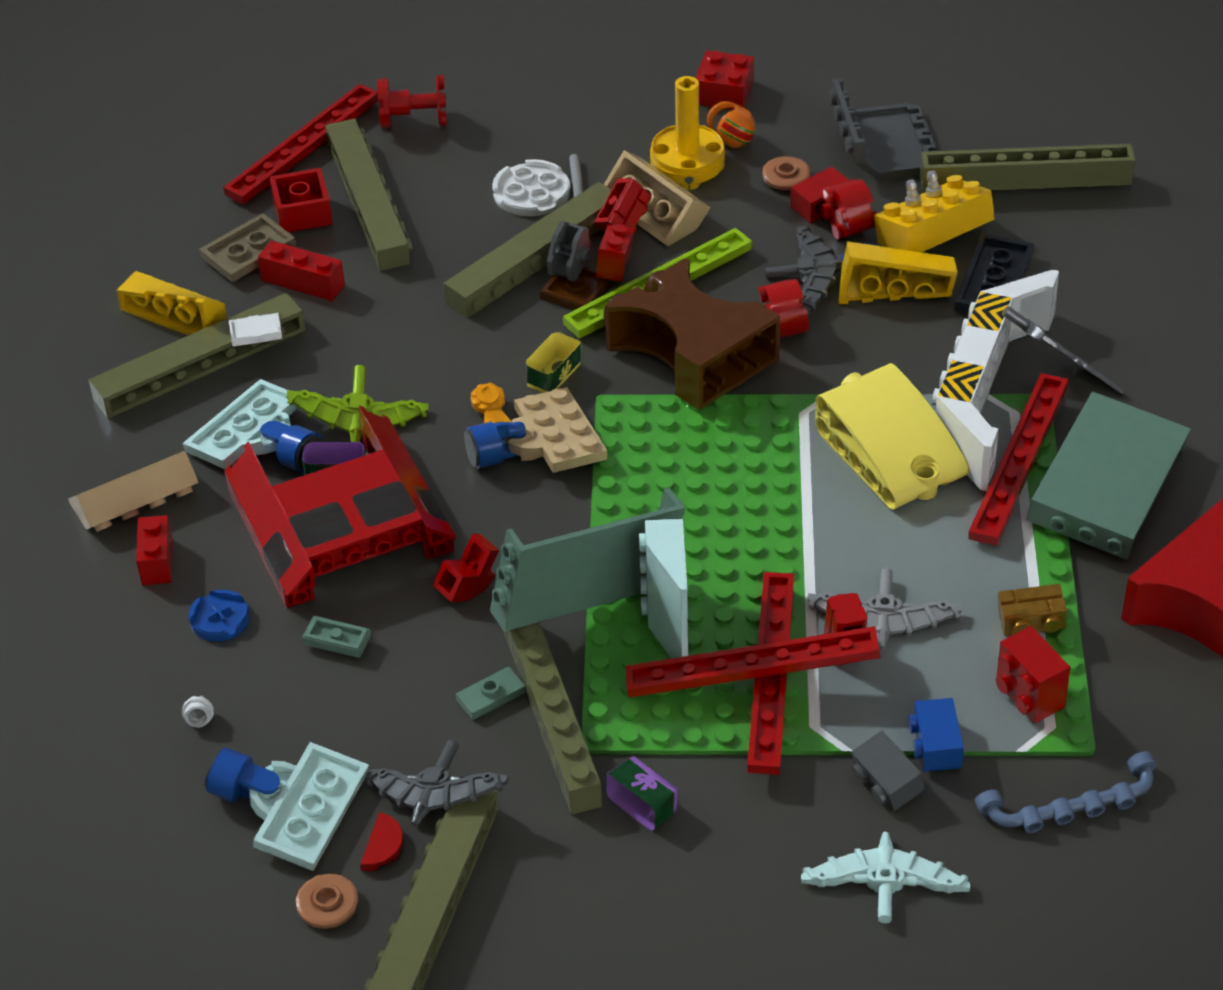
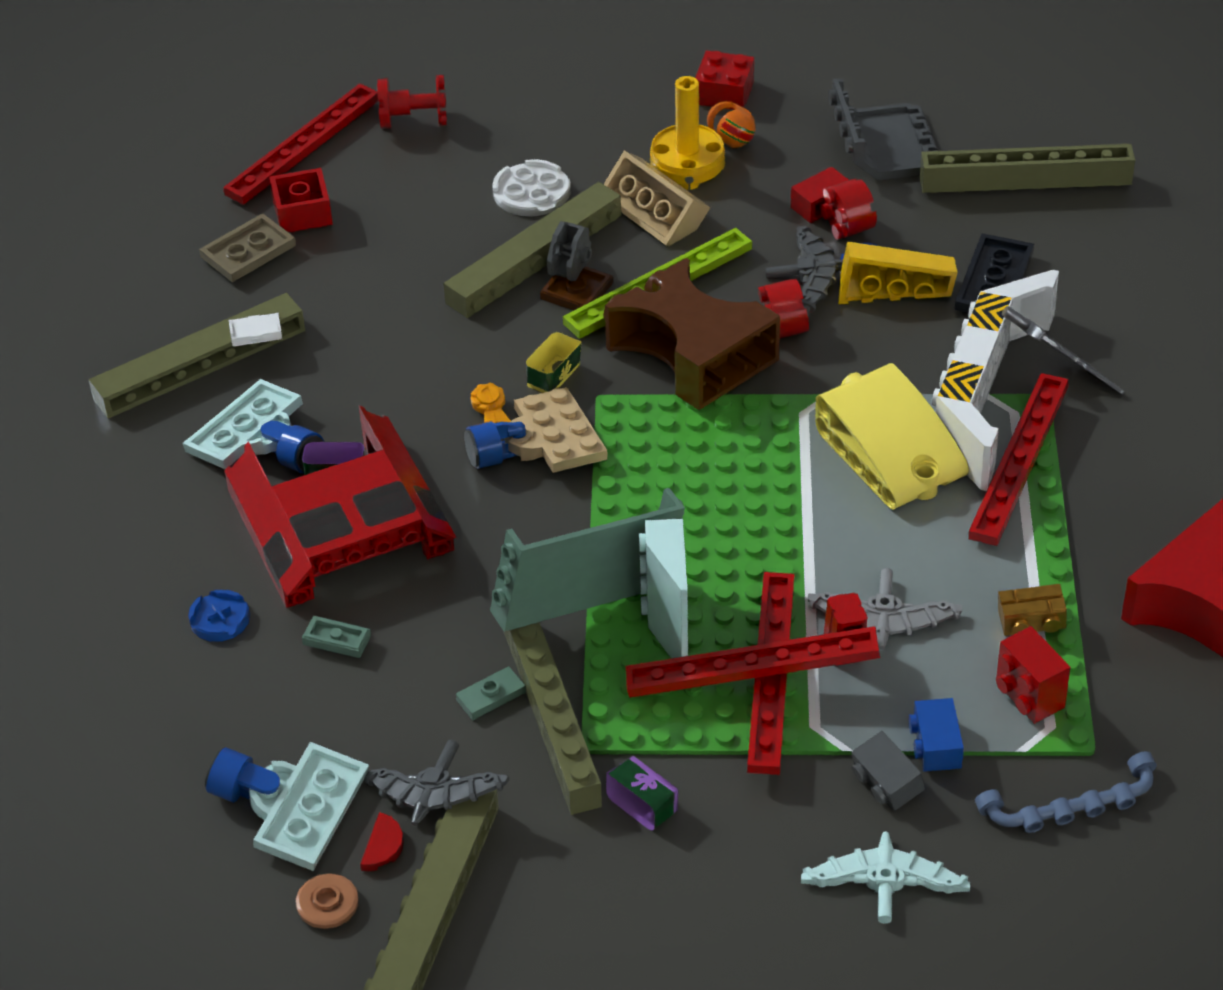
(133, 491): tan slope -> none
(154, 550): red brick -> none
(169, 304): yellow wedge -> none
(197, 711): white plate -> none
(301, 270): red brick -> none
(345, 412): lime bar -> none
(368, 195): olive brick -> none
(469, 576): red brick -> none
(576, 174): light grey bar -> none
(615, 252): red brick -> none
(623, 205): red brick -> none
(785, 172): nougat wheel -> none
(934, 215): yellow piece -> none
(1107, 474): sand green panel -> none

